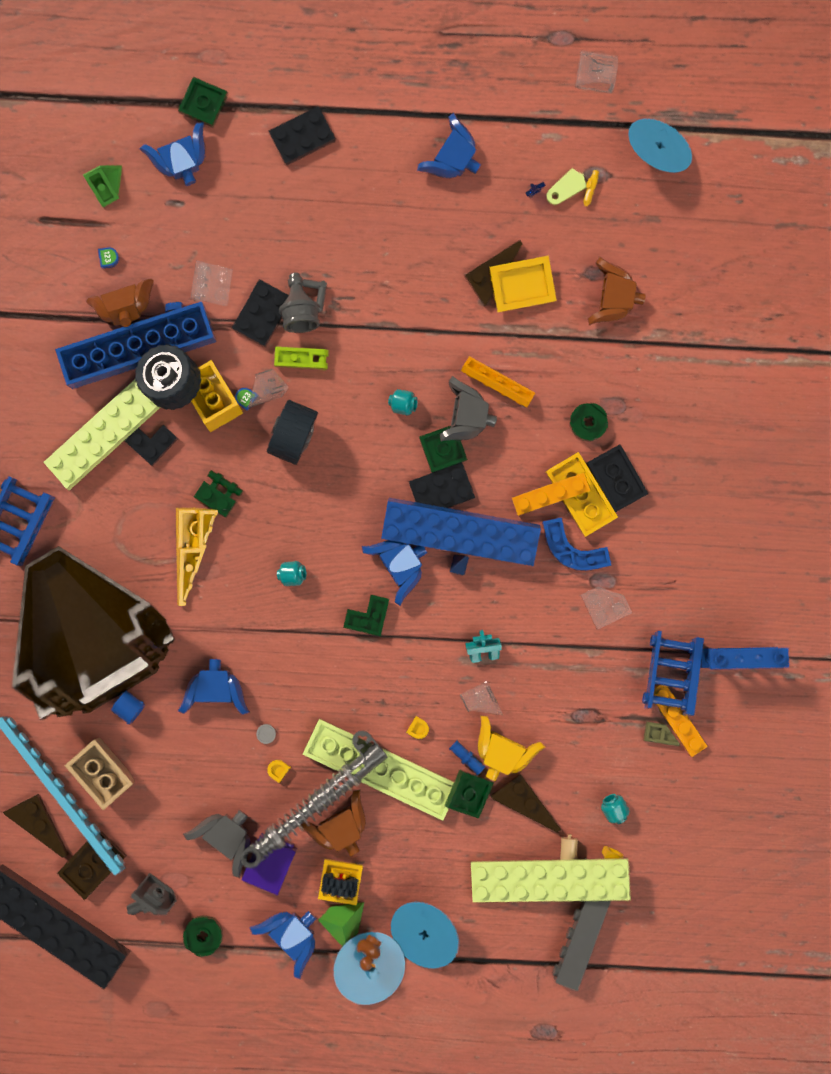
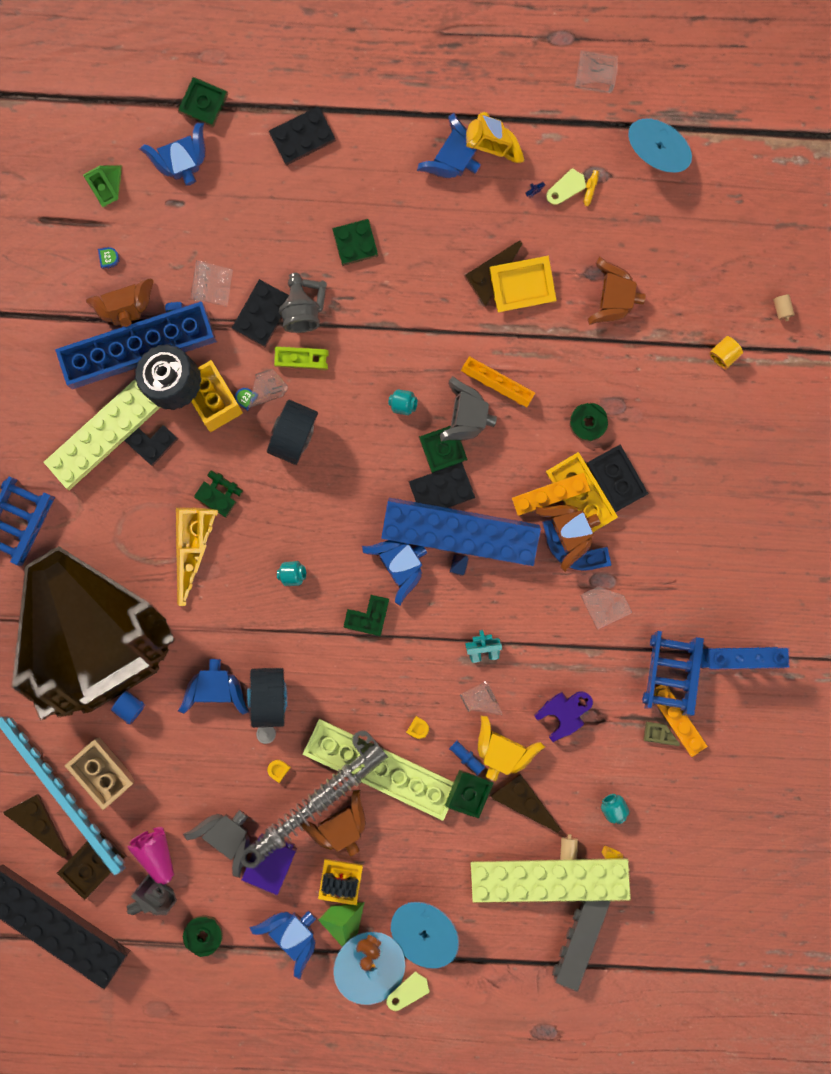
(153, 854): none -> dark pink cone
(267, 697): none -> black wheel
(355, 242): none -> dark green plate
(408, 992): none -> yellowish green piece
(492, 137): none -> yellow torso
(567, 712): none -> dark purple piece
(572, 529): none -> dark orange torso
(726, 352): none -> yellow piece
(784, 307): none -> tan piece

